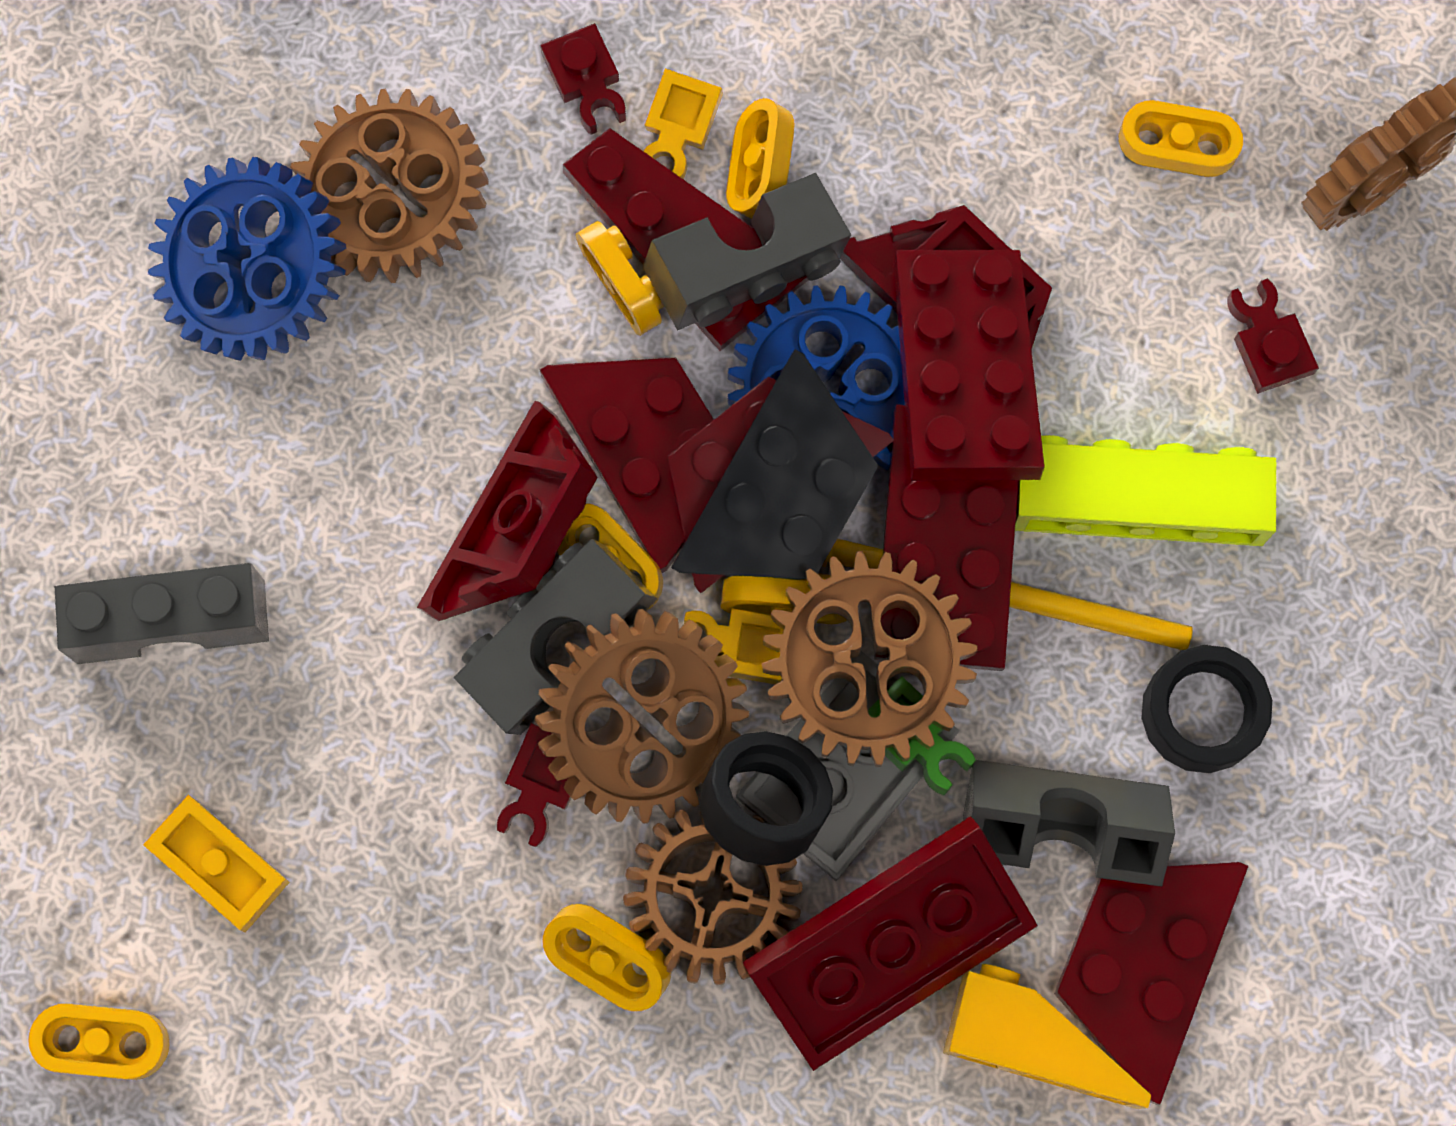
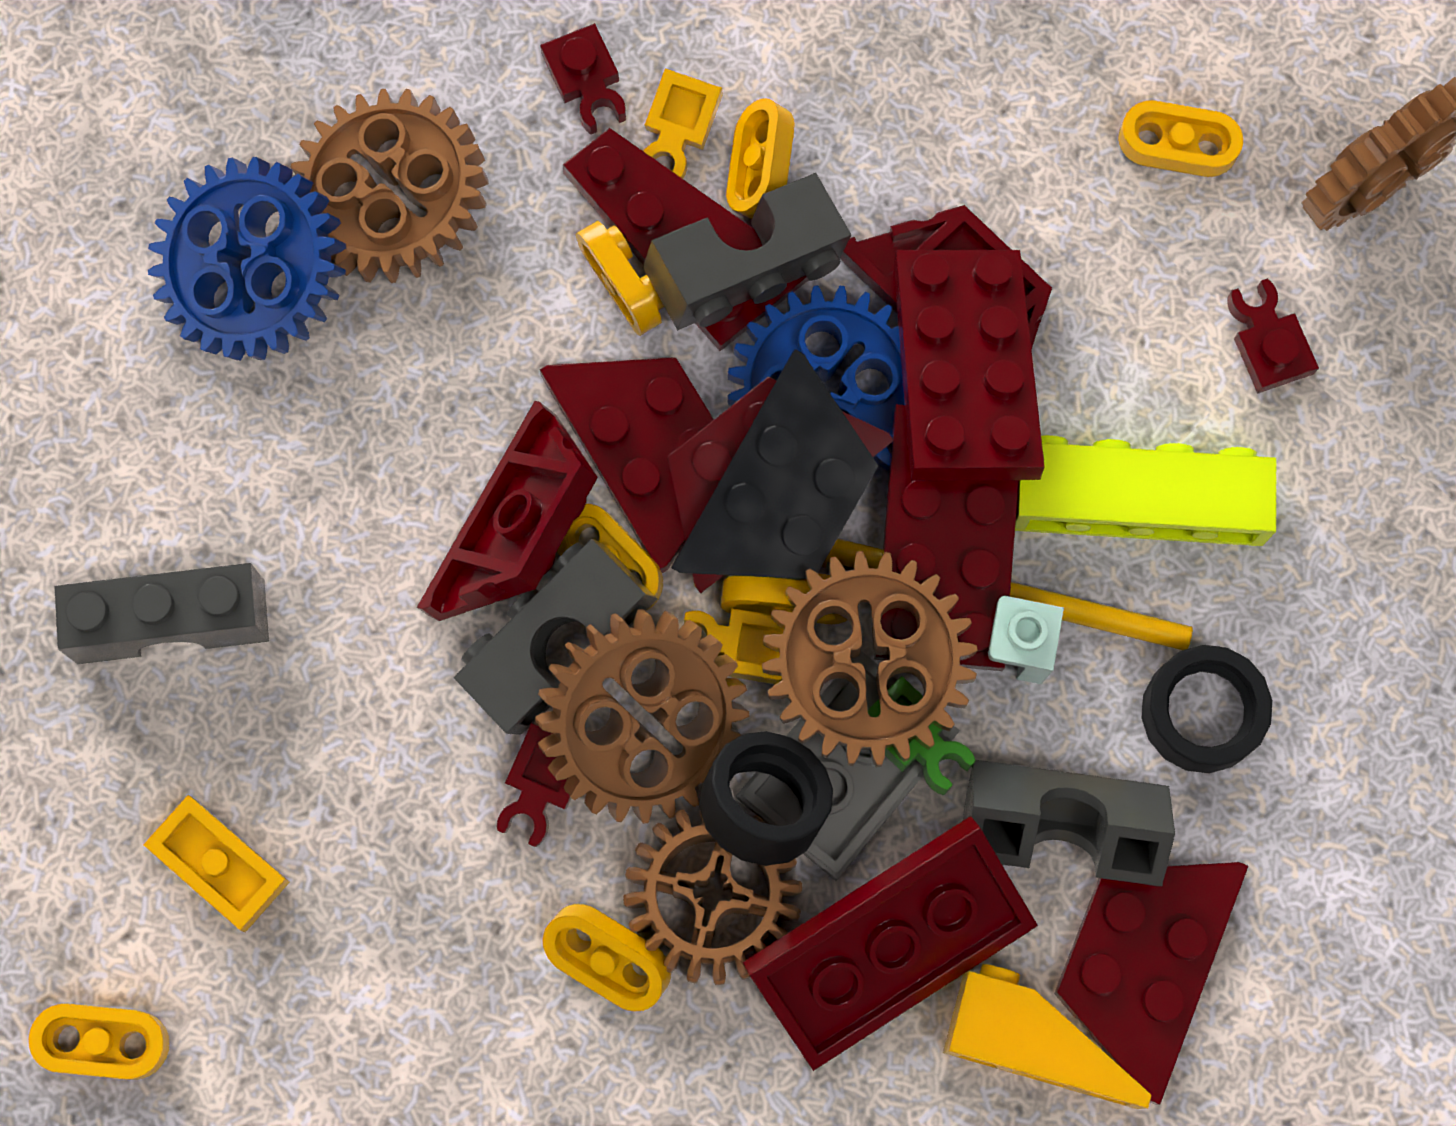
(1026, 637): none -> light aqua bracket

